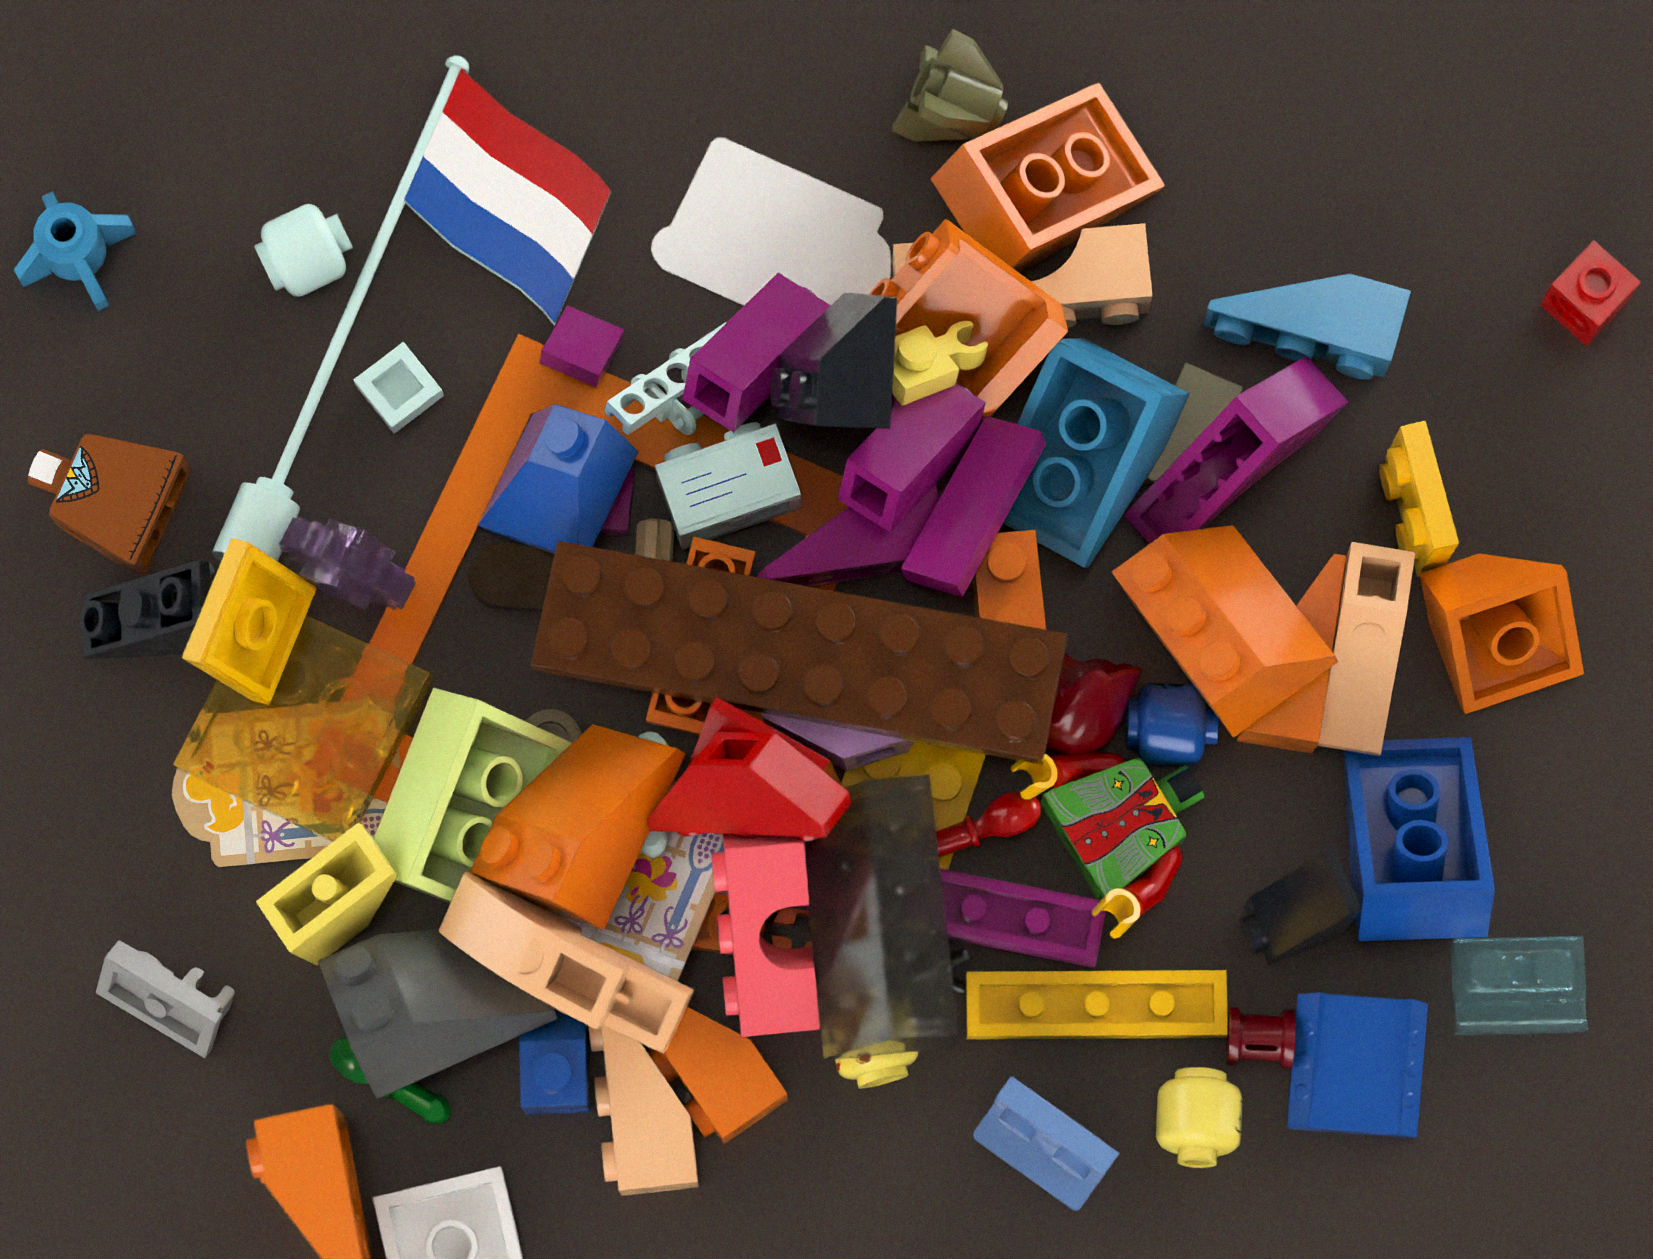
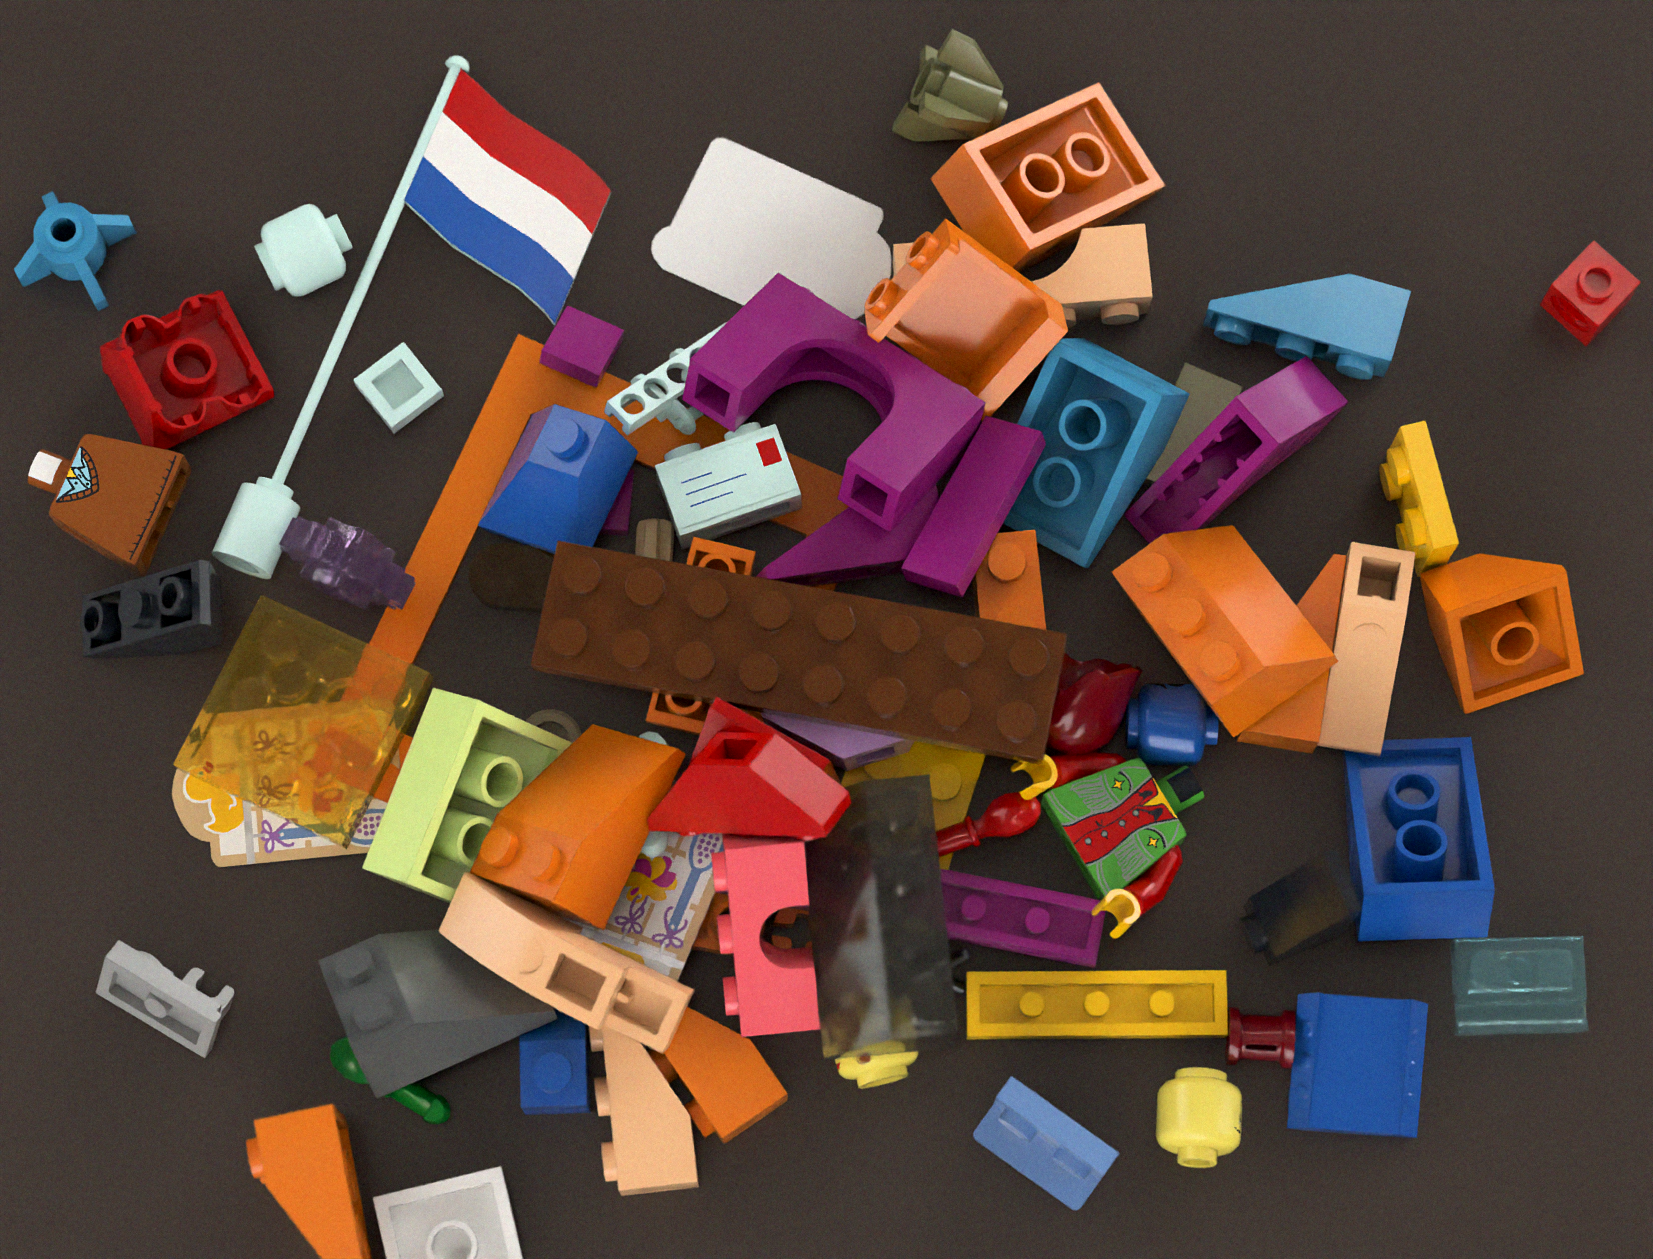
(185, 370): none -> red slope
(249, 621): yellow tile -> none
(330, 896): light yellow slope -> none
(840, 366): black slope -> none
(930, 363): light yellow plate -> none

